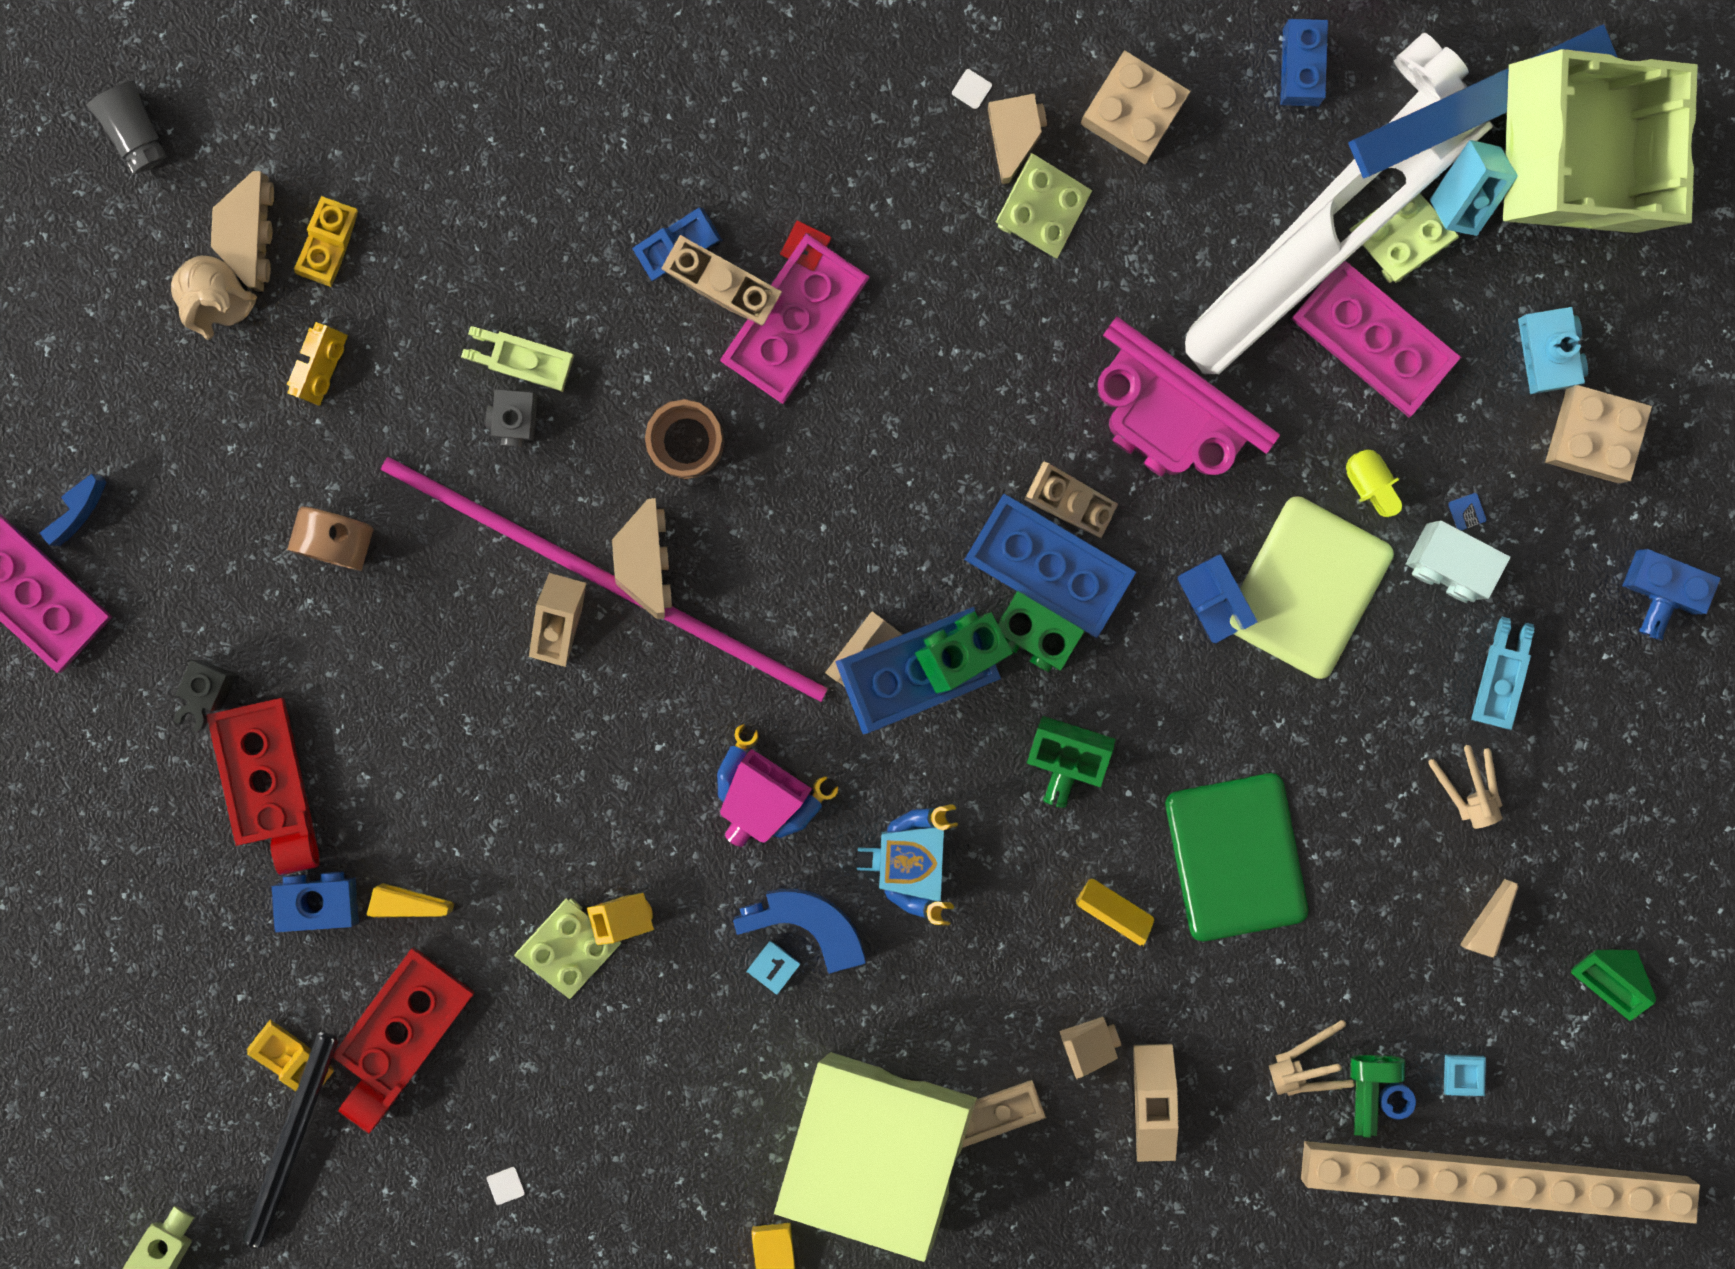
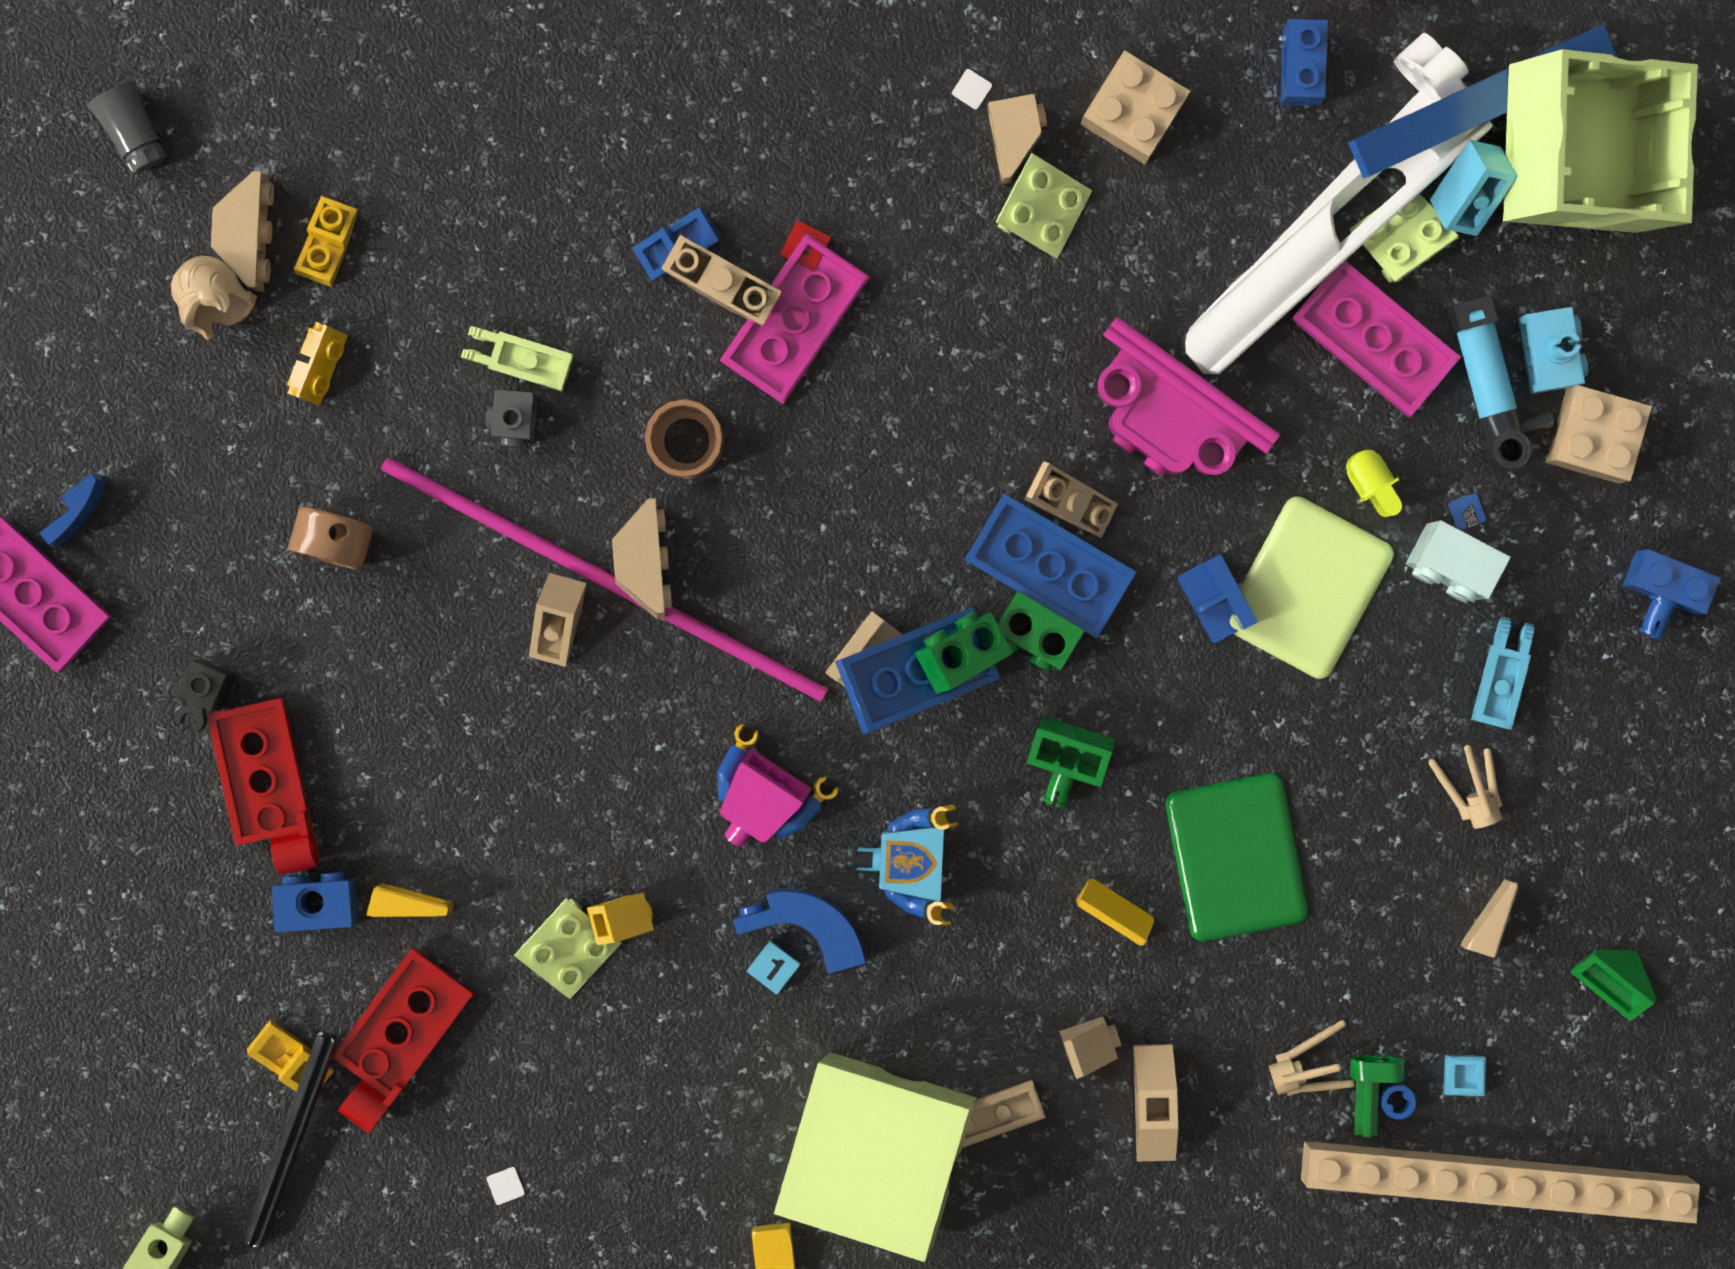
(1490, 383): none -> piece

